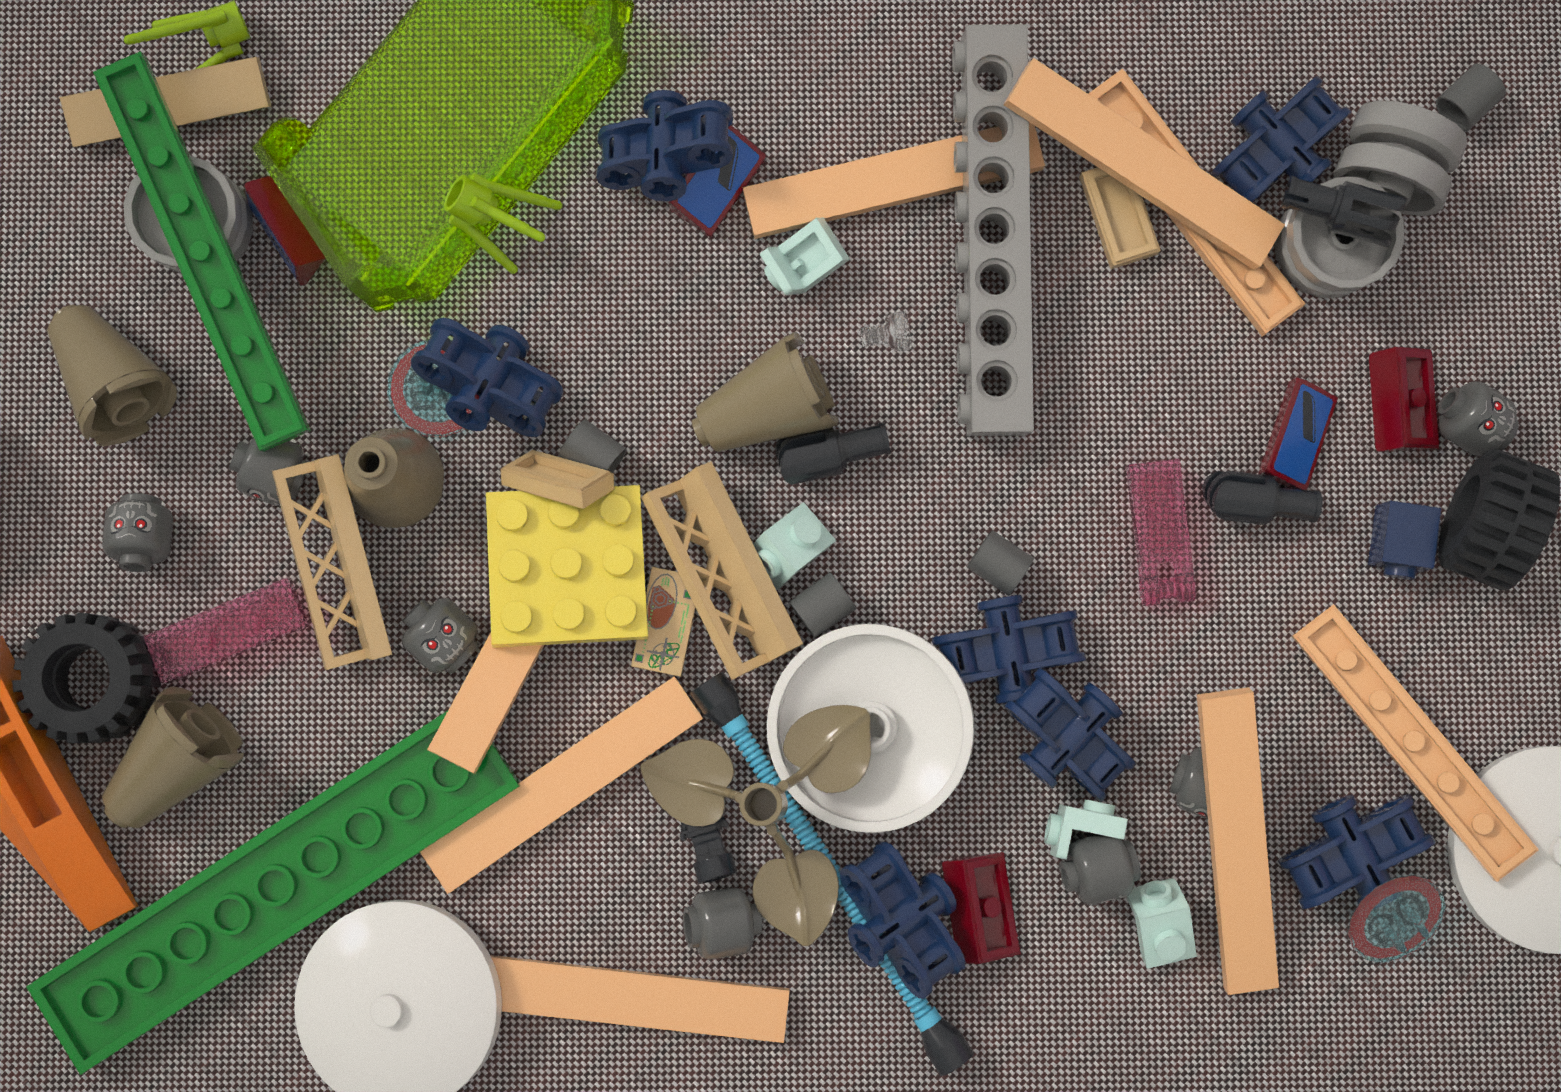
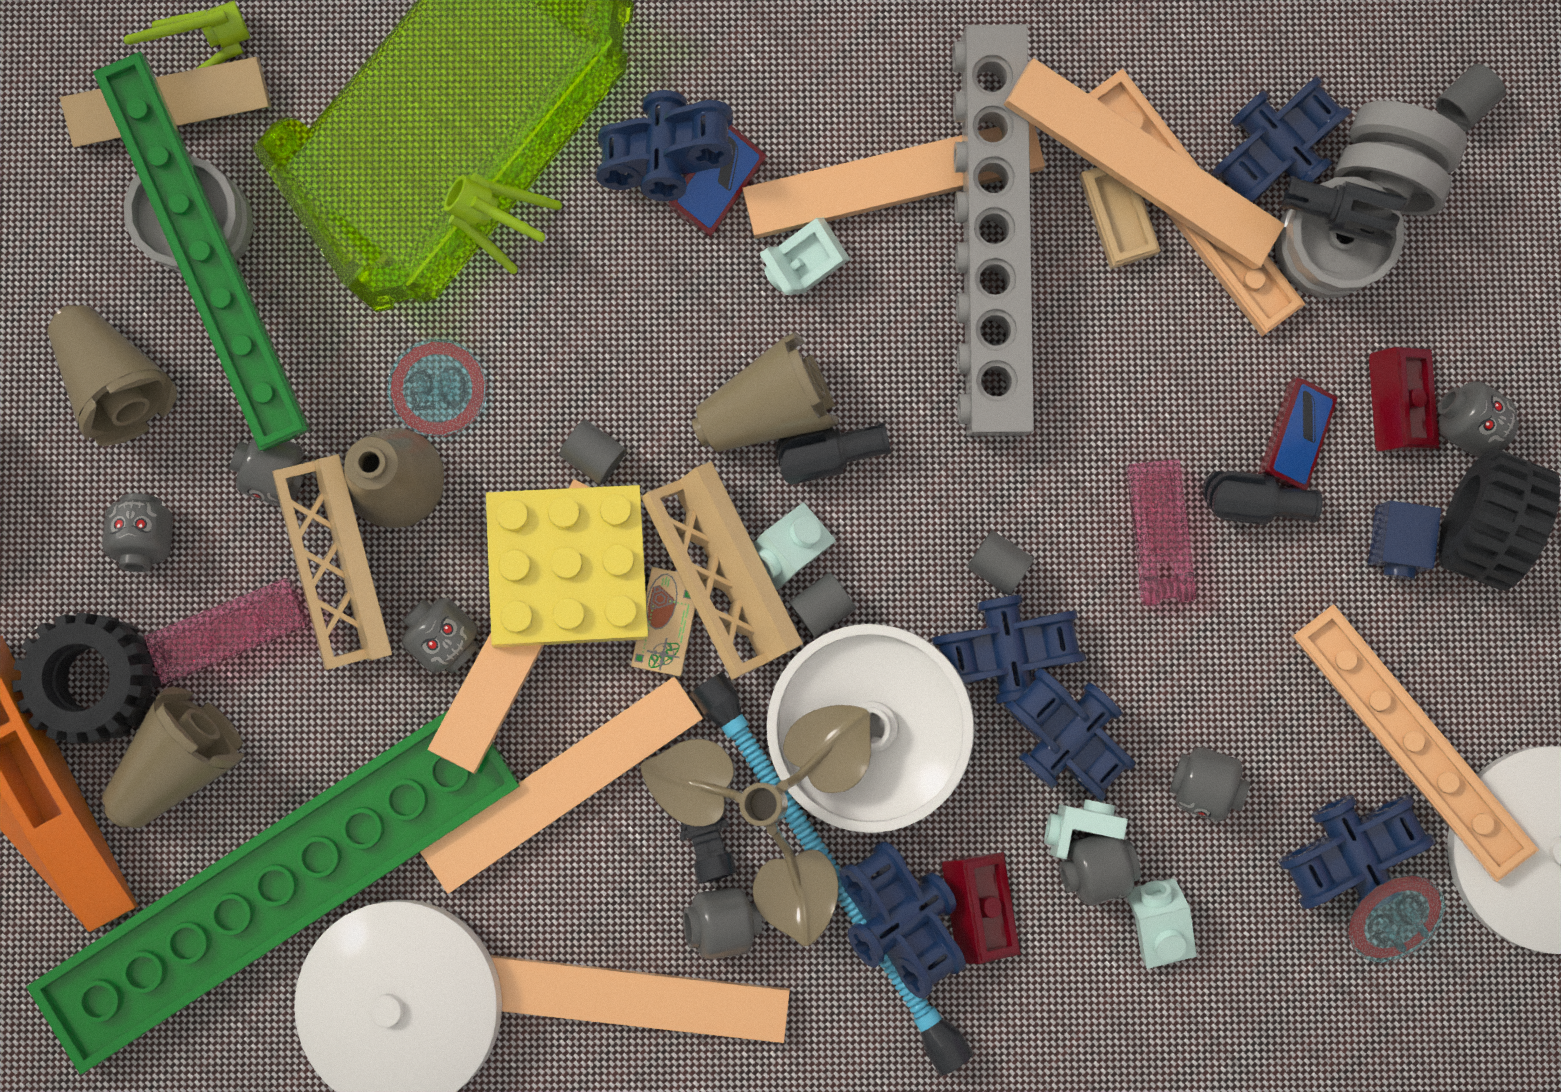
(284, 228): dark red slope -> none
(472, 369): dark blue axle -> none
(557, 479): tan tile -> none
(894, 333): clear piece -> none
(1238, 840): light nougat tile -> none

